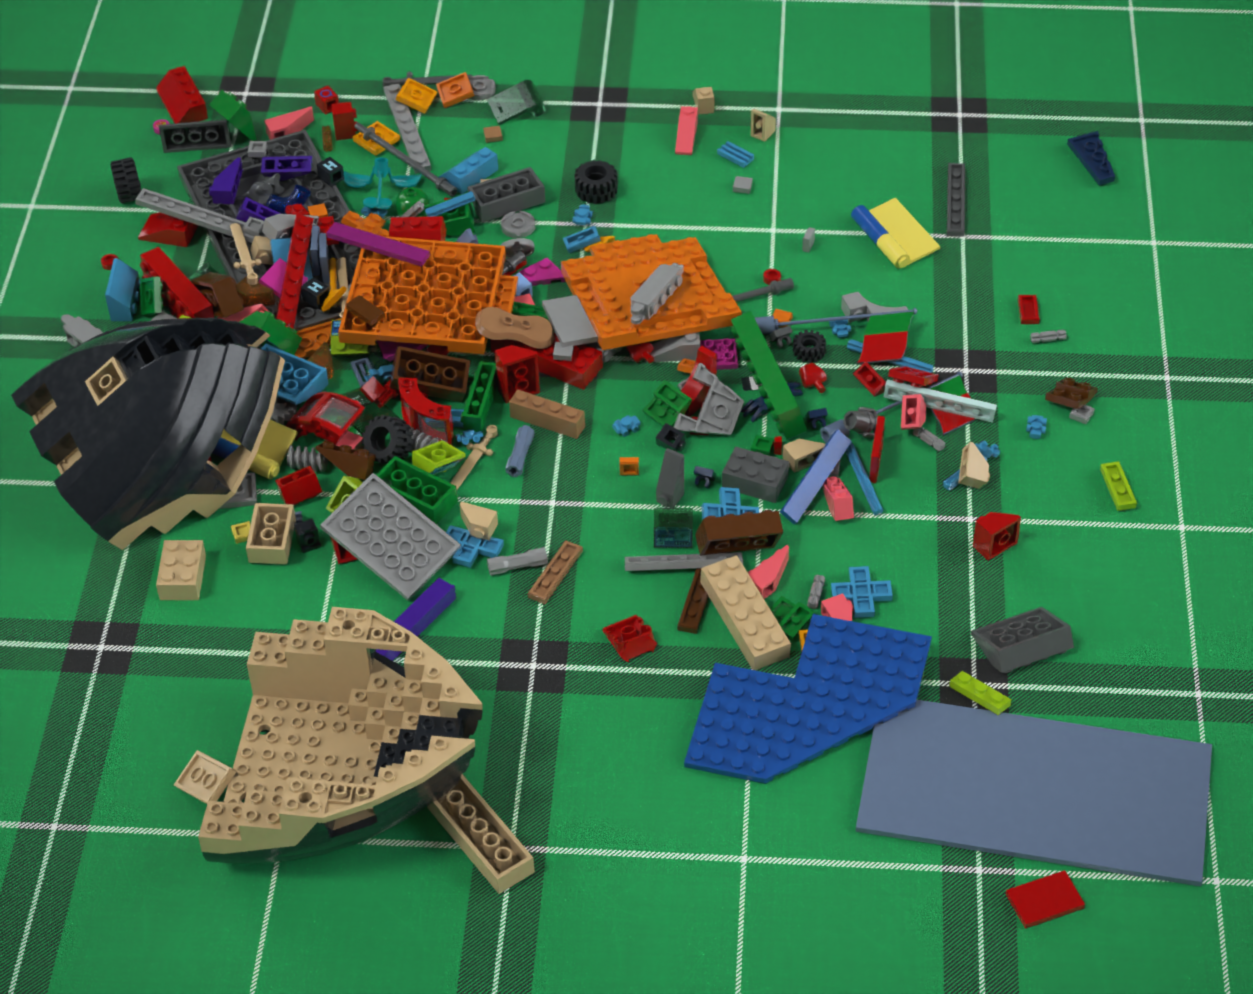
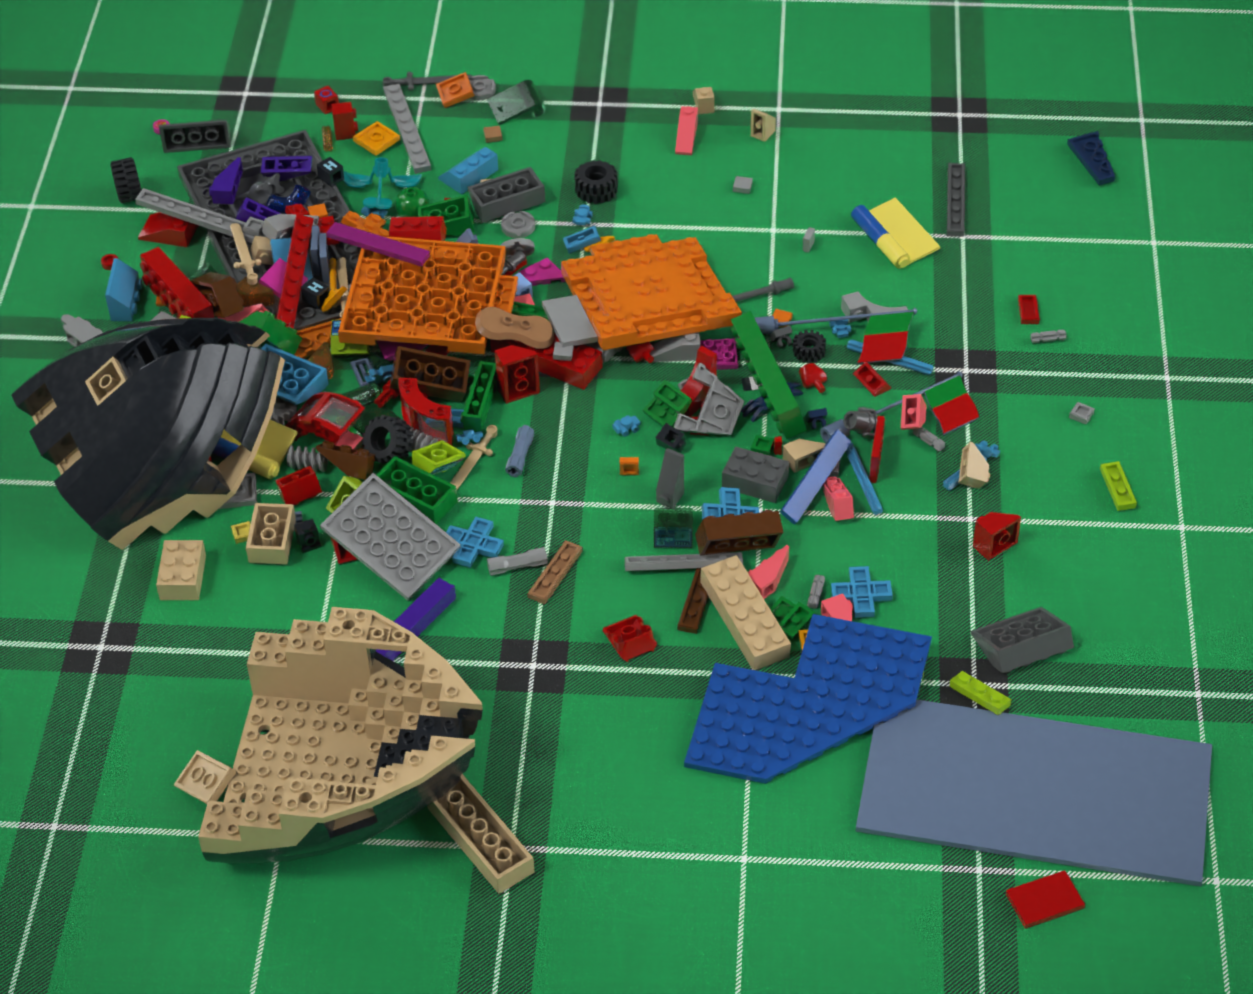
(151, 295): green plate -> none
(181, 97): red slope -> none
(235, 113): green slope -> none
(257, 149): light grey plate -> none
(288, 123): coral slope -> none
(365, 310): reddish brown tile -> none
(372, 389): red tile -> none
(414, 210): light grey axle -> none
(416, 95): light orange plate -> none
(441, 183): dark grey bar -> none
(450, 204): dark azure axle -> none
(479, 520): tan slope -> none
(547, 414): medium nougat brick -> none
(655, 291): light grey hinge -> none
(686, 365): orange tile -> none
(704, 474): tile -> none
(740, 156): dark azure tile -> none
(771, 275): red tile -> none
(917, 377): red plate -> none
(943, 401): light aqua plate -> none
(1035, 427): dark azure piece -> none
(1071, 393): reddish brown slope -> none

